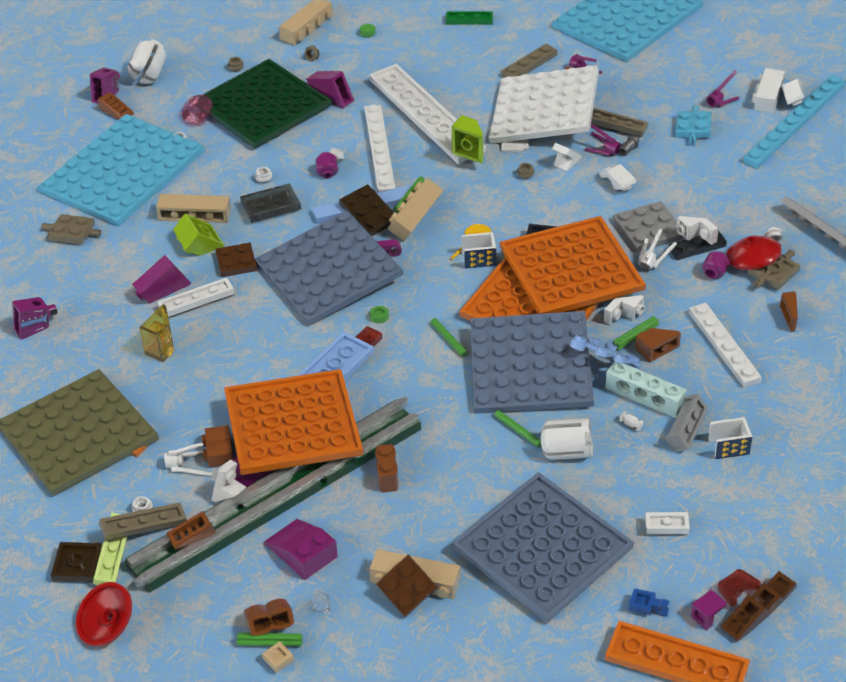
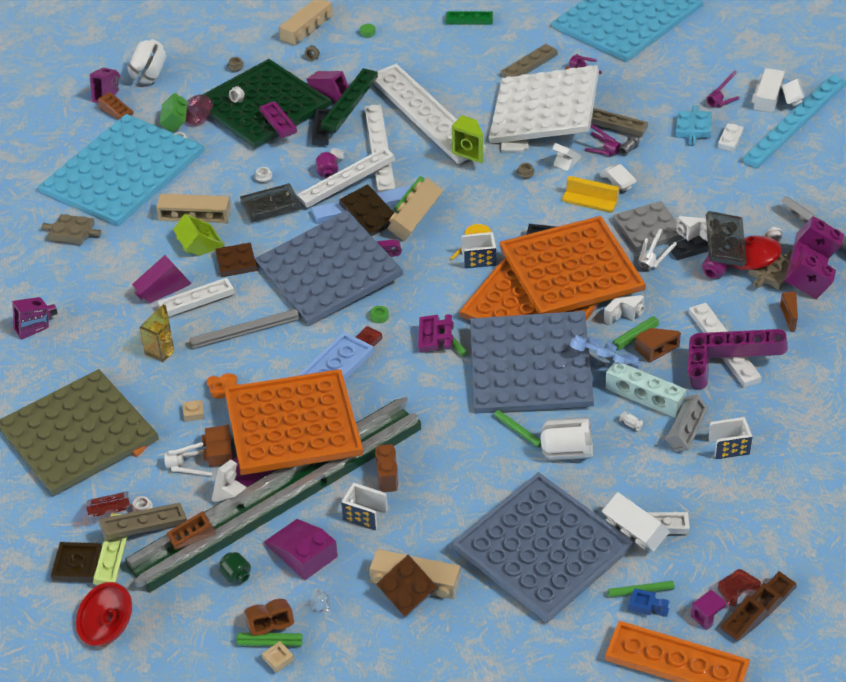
(101, 504): none -> clear red plate
(173, 112): none -> bright green brick
(193, 410): none -> tan plate
(217, 384): none -> orange plate
(234, 568): none -> dark green head
(236, 94): none -> white plate
(244, 328): none -> light grey axle
(278, 119): none -> magenta plate
(320, 136): none -> black plate
(346, 177): none -> white plate
(349, 100): none -> dark green plate
(366, 497): none -> white piece
(429, 332): none -> magenta plate
(591, 194): none -> yellow panel
(635, 522): none -> white brick
(652, 587): none -> bright green bar
(726, 238): none -> clear smoke plate
(730, 137): none -> white plate
(730, 344): none -> magenta beam
(810, 257): none -> magenta plate

